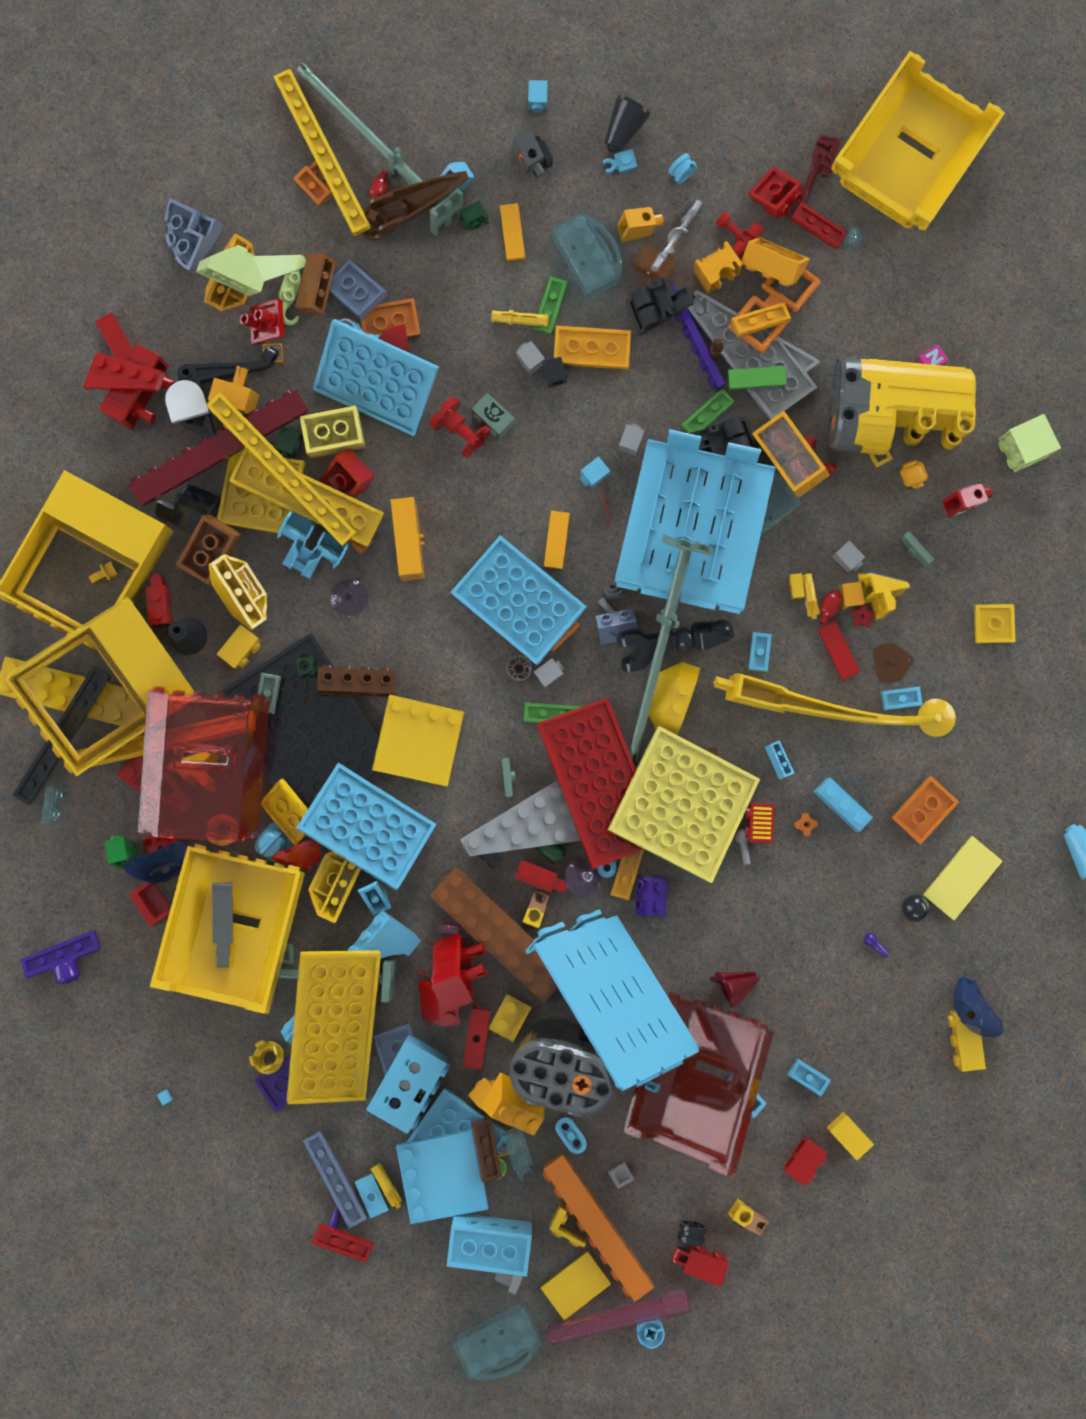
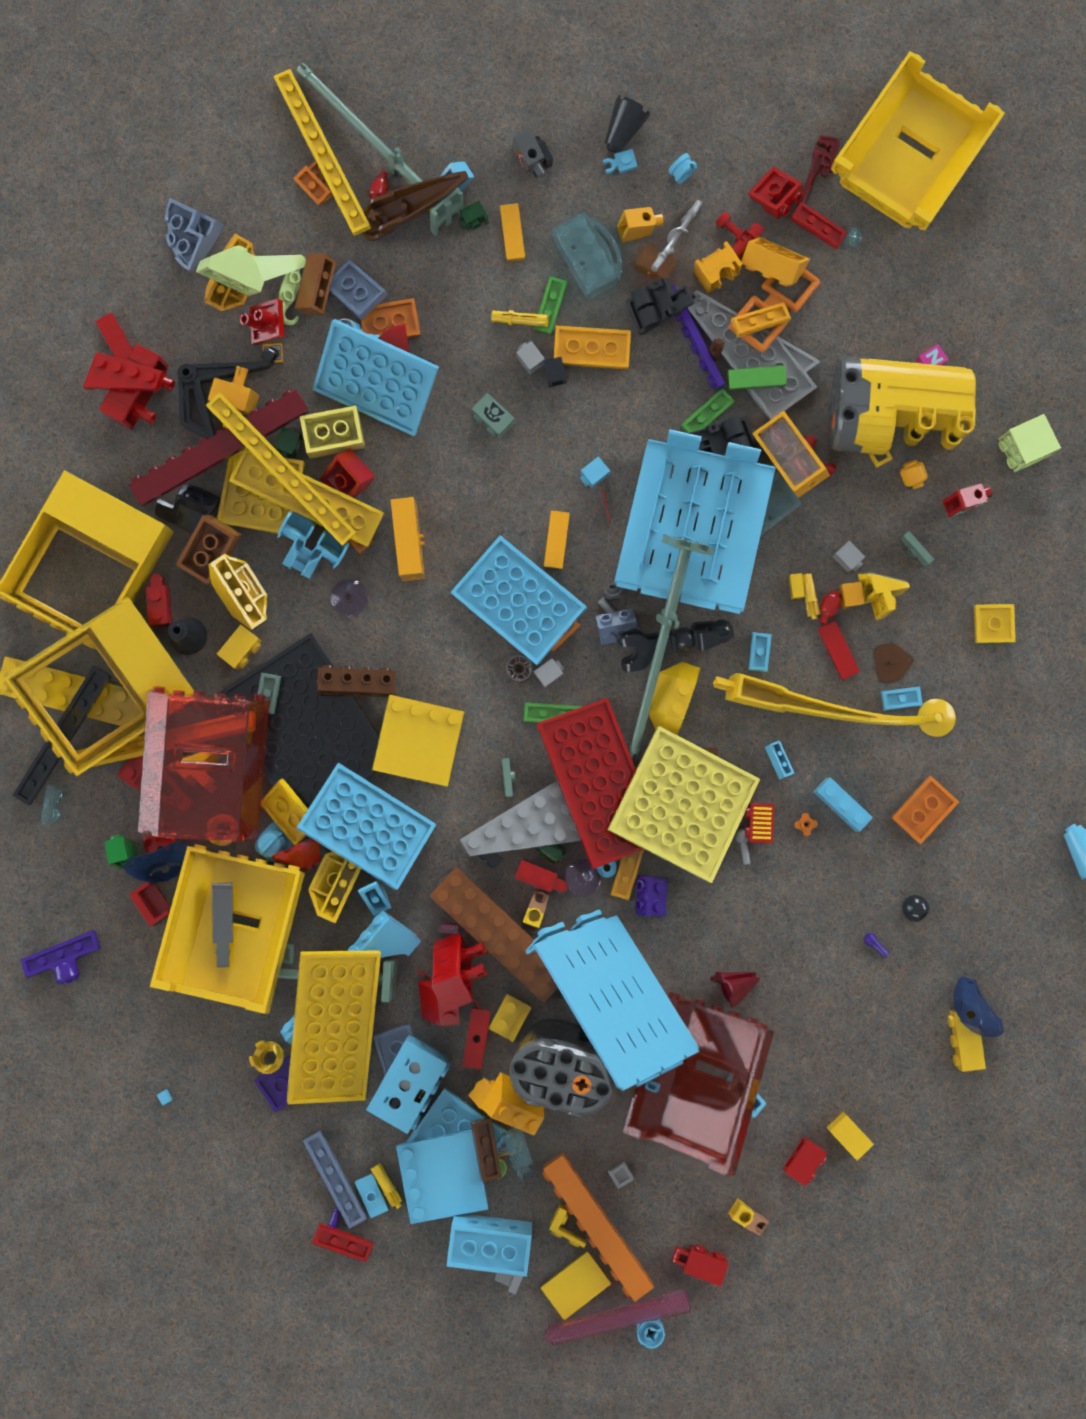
(107, 570): yellow piece -> none
(185, 401): white tile -> none
(305, 661): dark green plate -> none
(455, 423): red piece -> none
(499, 1349): clear light blue piece -> none
(537, 96): medium azure brick -> none
(570, 1135): medium azure plate -> none
(631, 439): light grey brick -> none
(692, 1232): black wheel -> none
(808, 1077): medium azure plate -> none
(862, 611): red plate -> none
(962, 878): light yellow tile -> none

